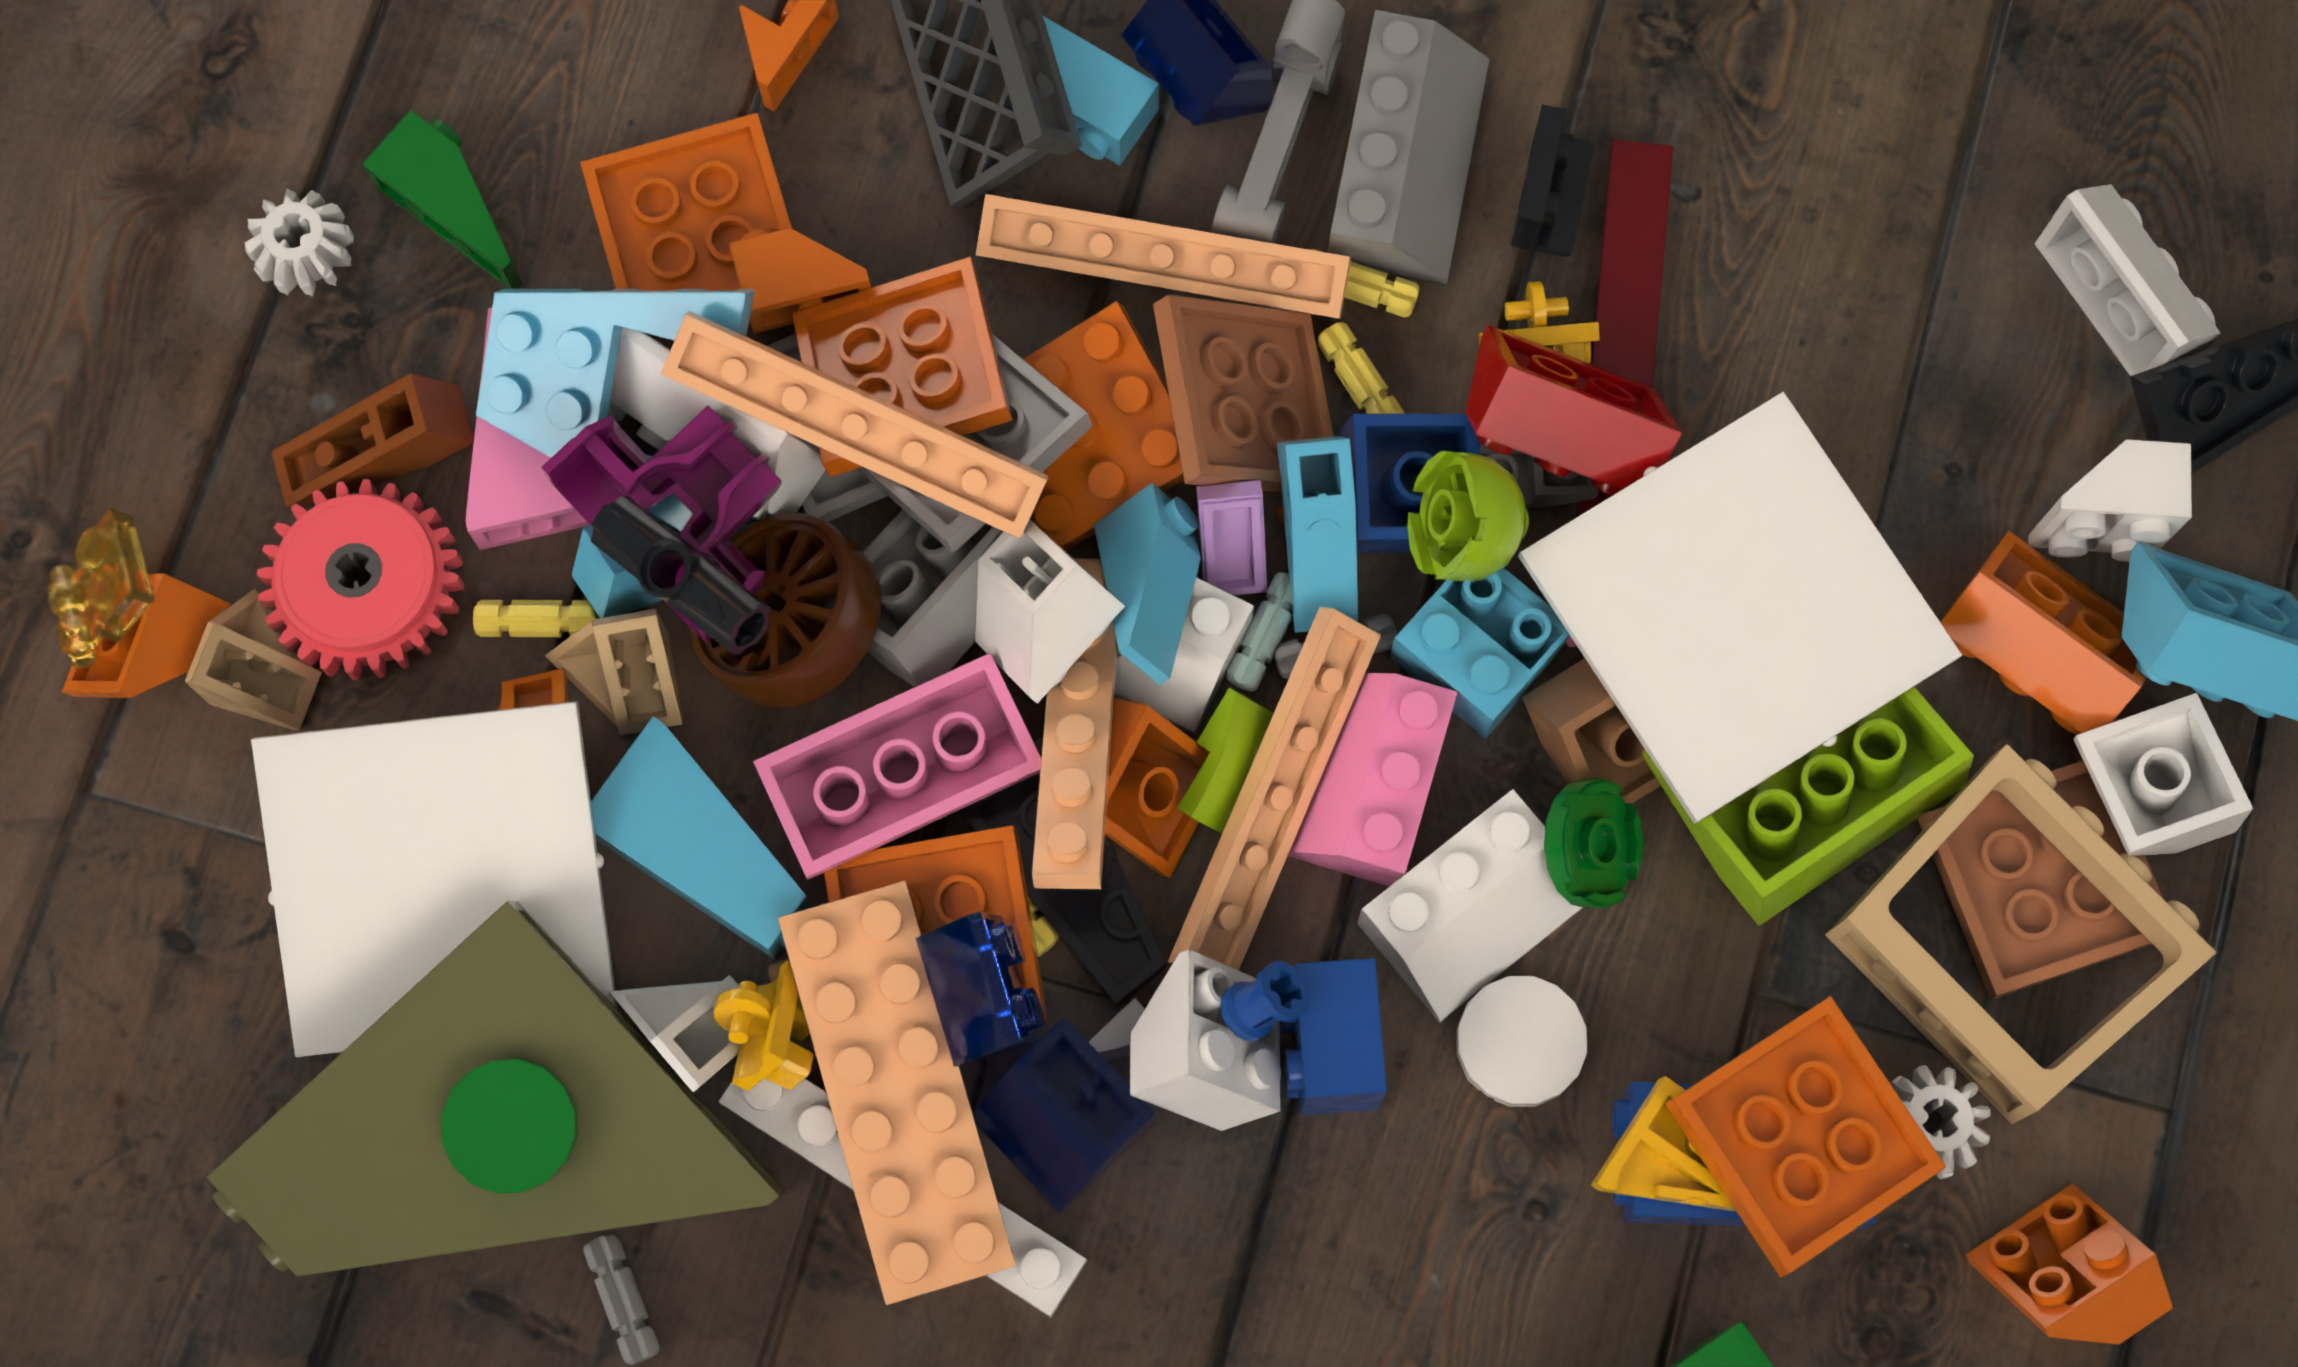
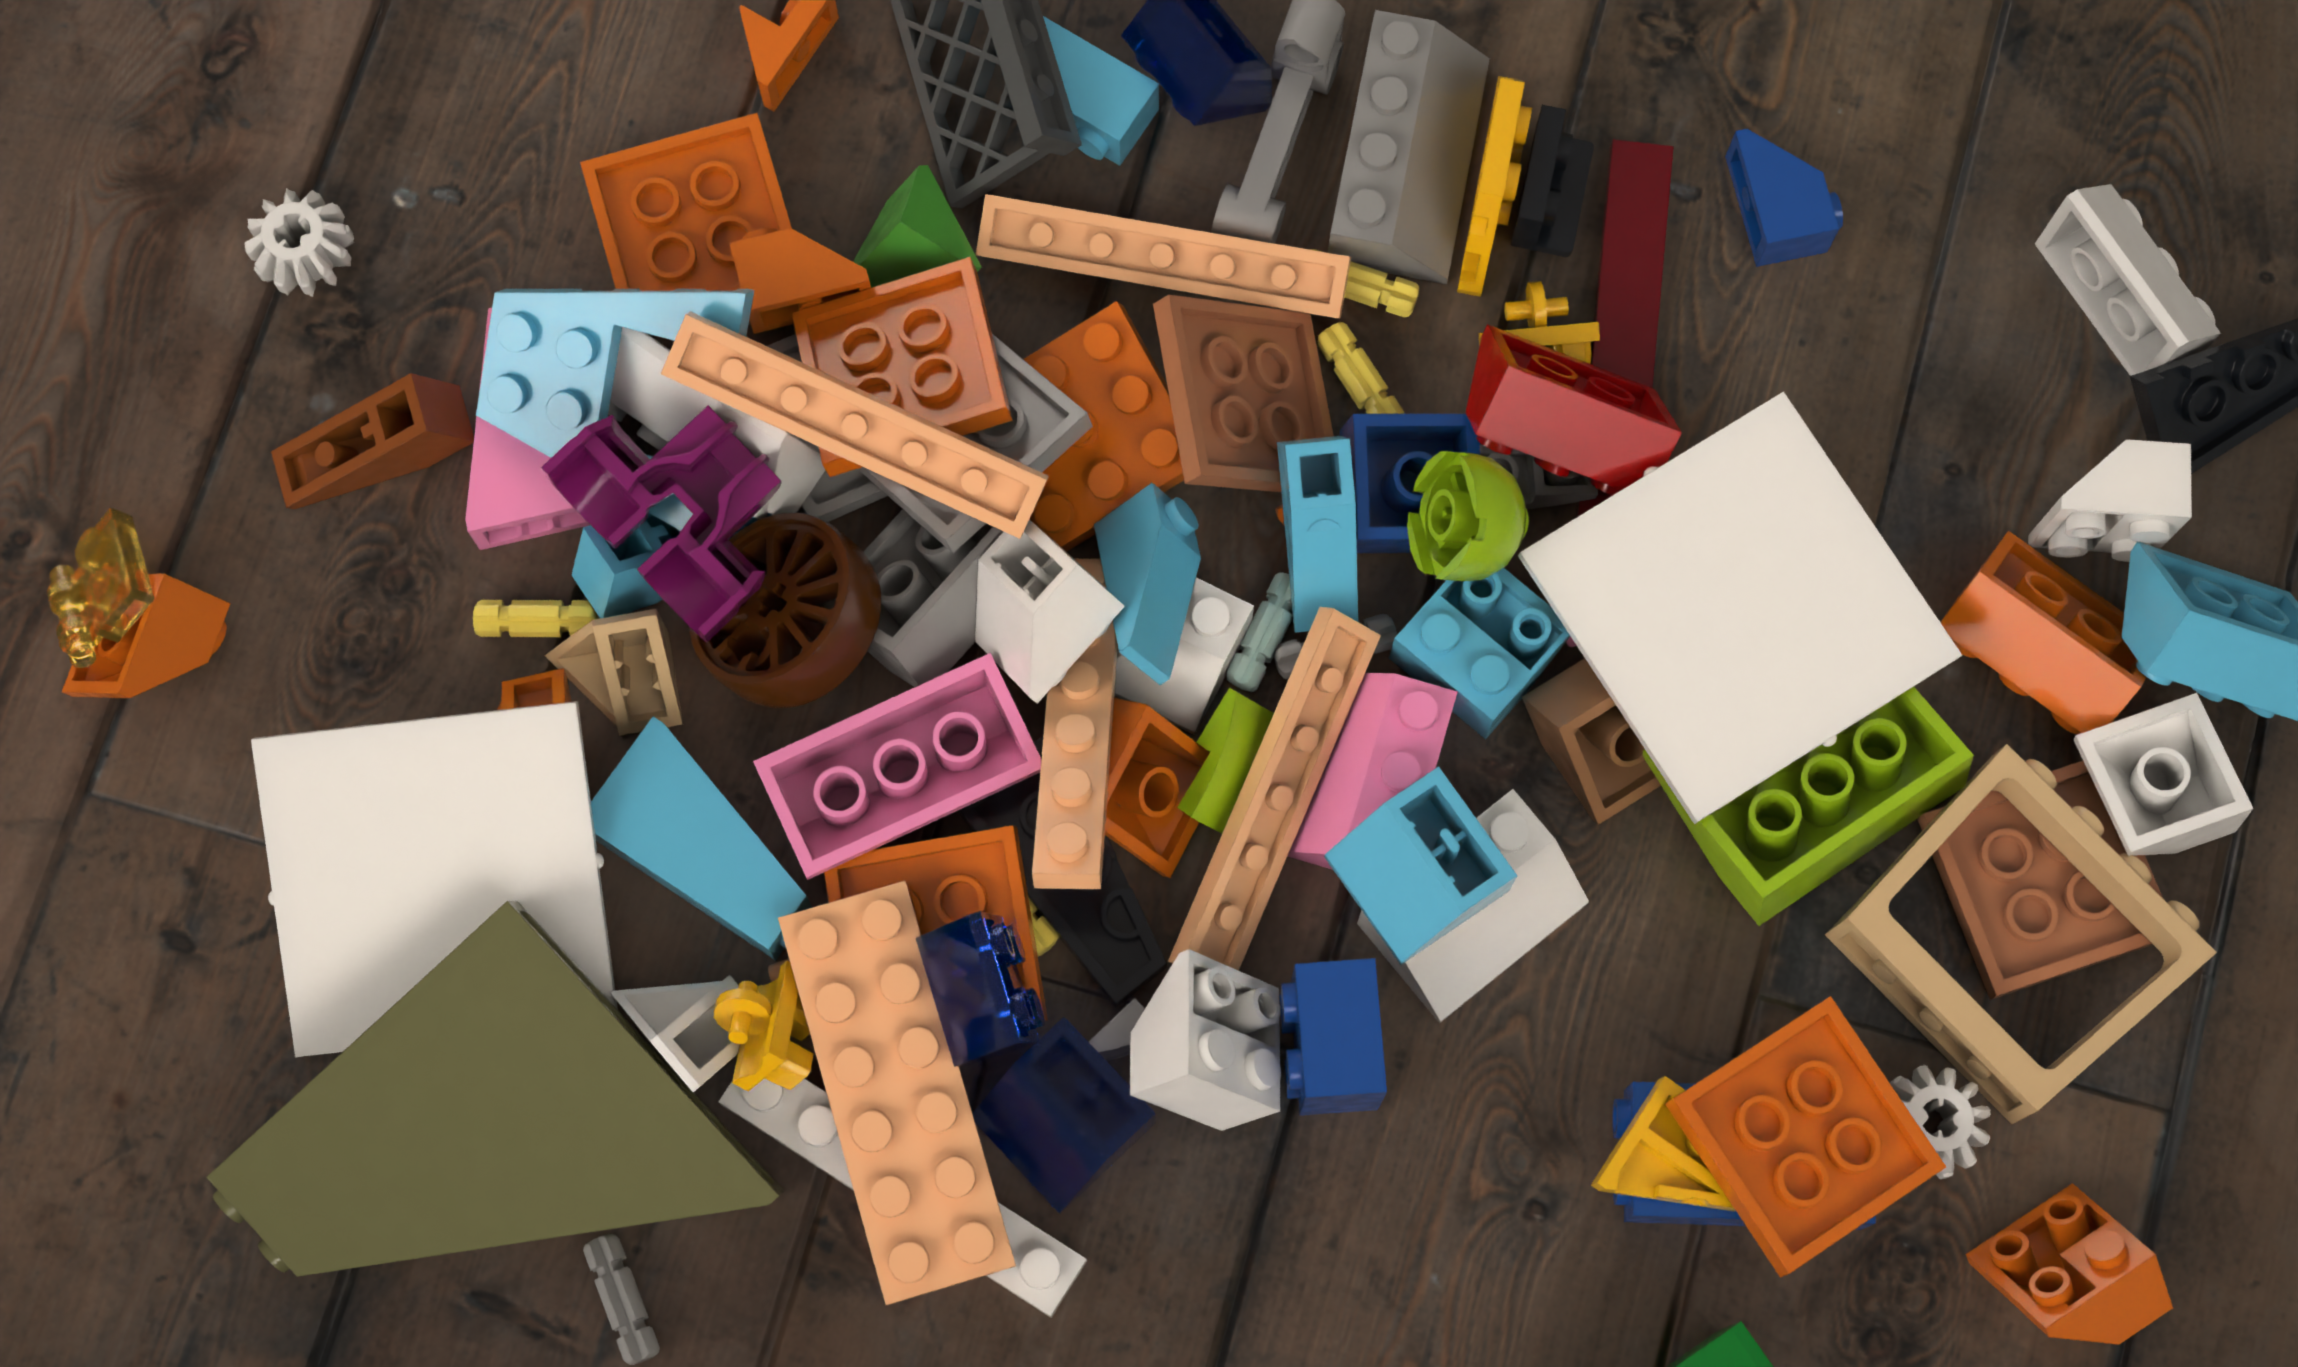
(249, 670): tan slope -> none
(357, 622): coral gear -> none
(430, 180): green slope -> none
(509, 1125): green tile -> none
(705, 592): black piece -> none
(913, 233): none -> bright green slope
(1233, 537): lavender tile -> none
(1256, 1005): blue bush -> none
(1421, 866): none -> medium azure slope
(1496, 180): none -> yellow wing
(1521, 1041): white tile -> none
(1592, 843): green tile -> none
(1781, 201): none -> blue slope

